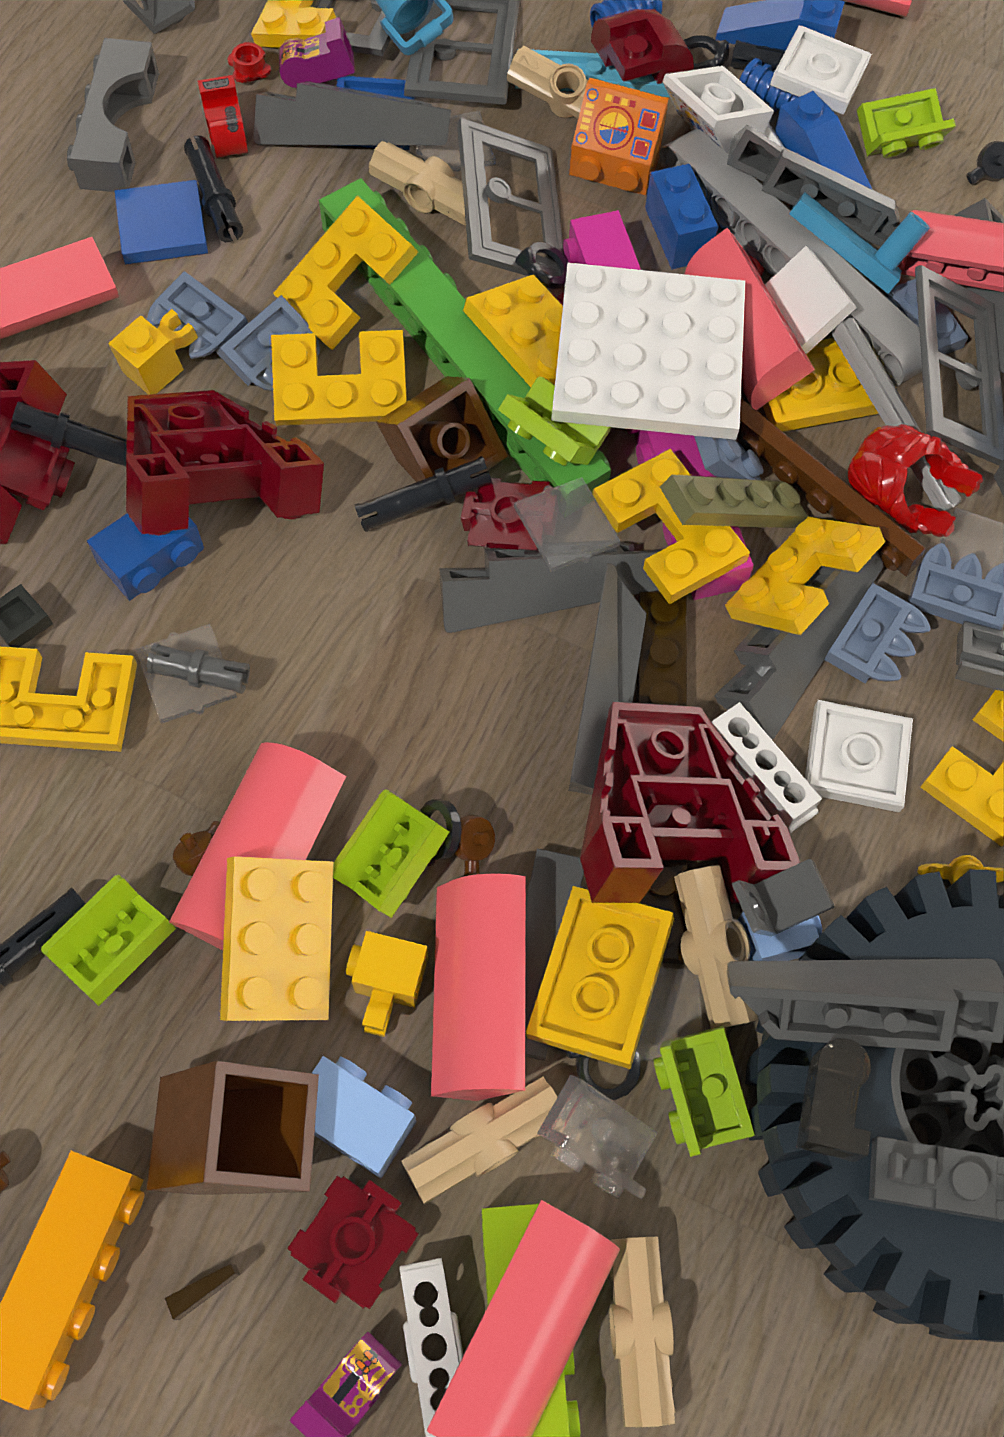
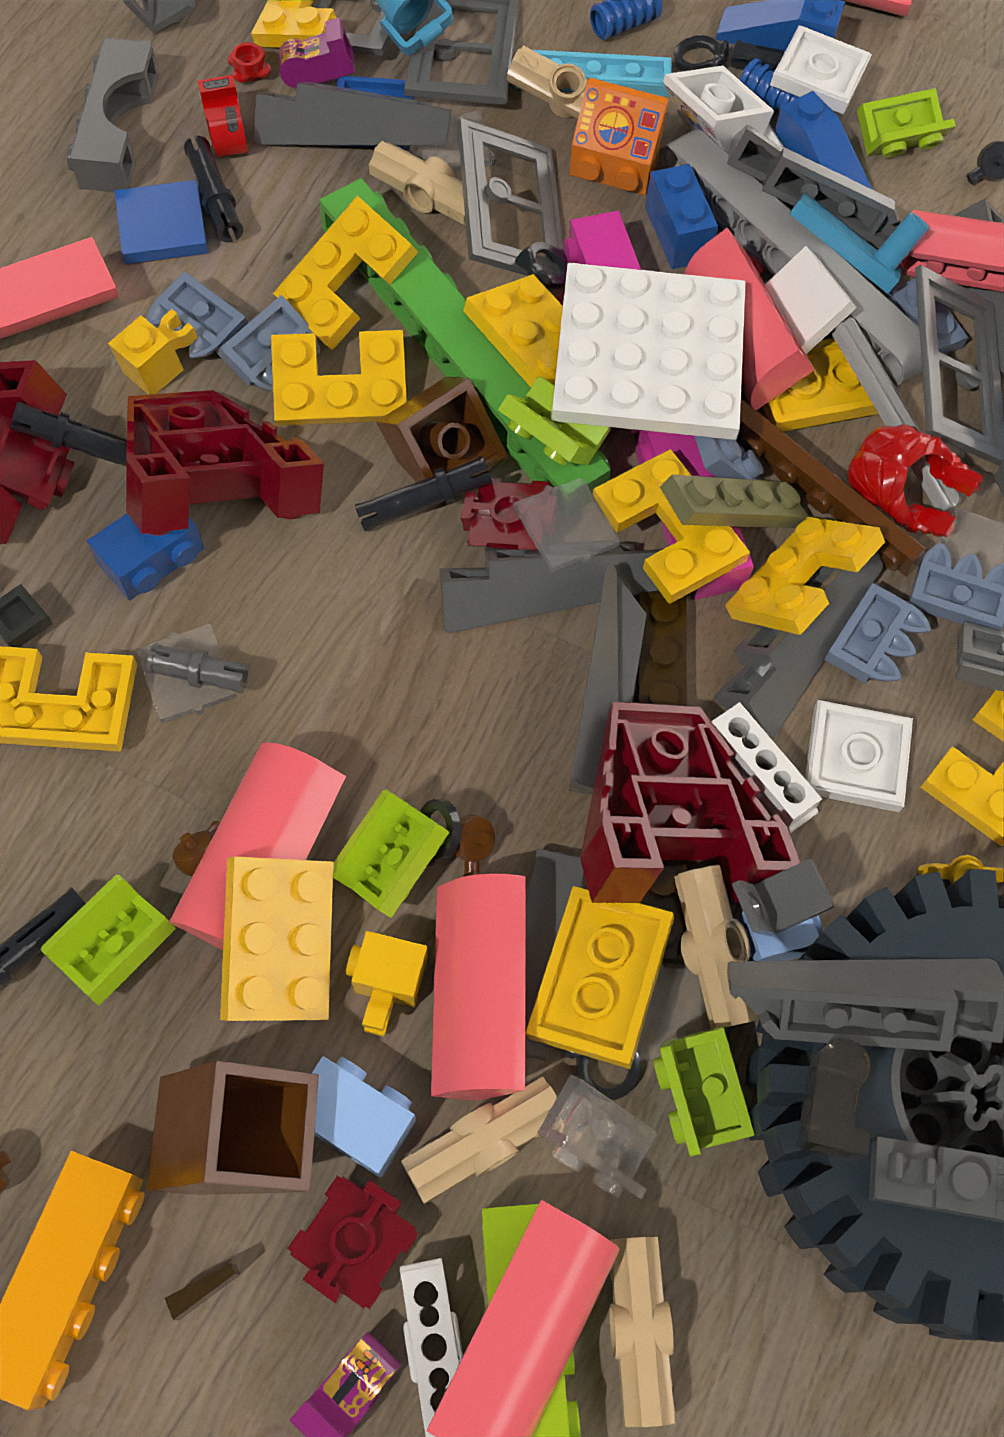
(641, 44): dark red brick -> none

